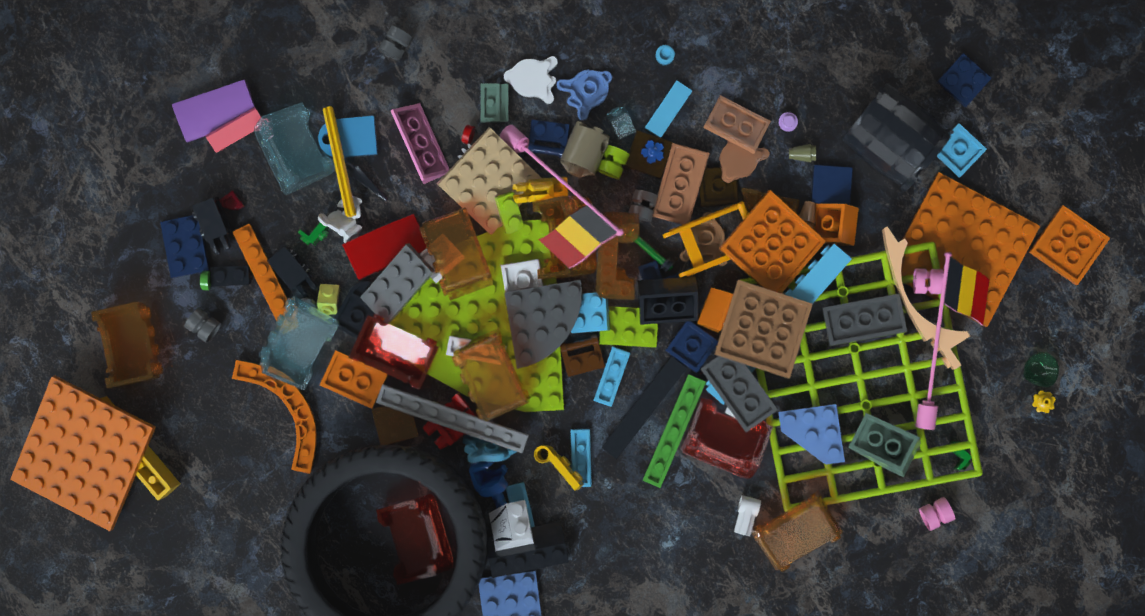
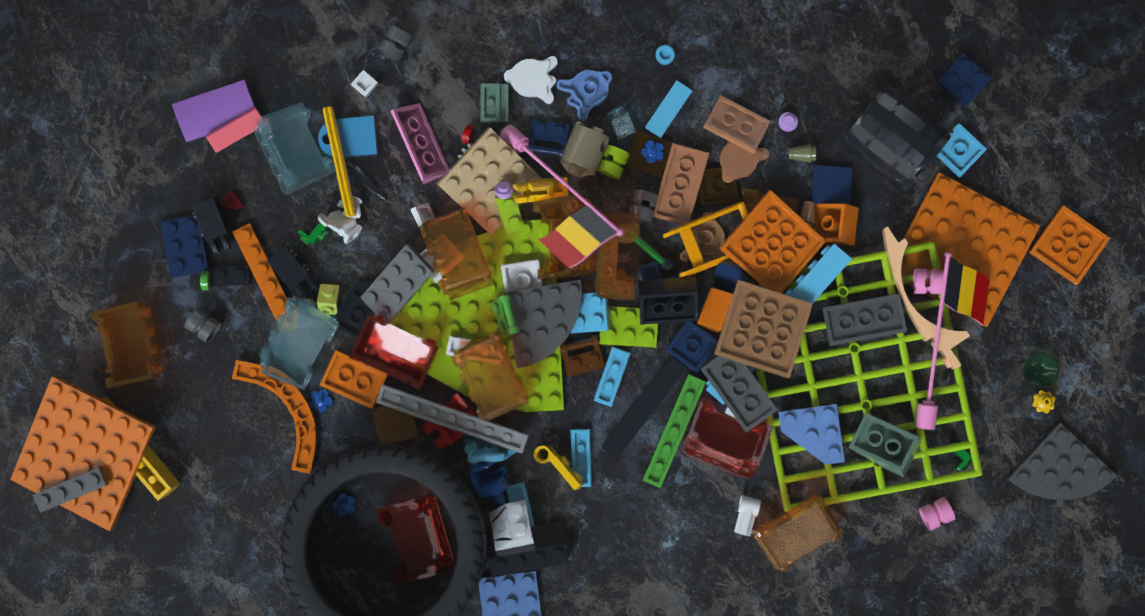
(71, 489): none -> dark grey plate
(320, 400): none -> blue plant
(344, 505): none -> blue plant
(364, 83): none -> white plate
(379, 247): red slope -> none
(422, 213): none -> white plate
(504, 190): none -> lavender plate
(505, 317): none -> bright green plate
(728, 274): none -> dark blue tile
(1061, 468): none -> dark grey plate

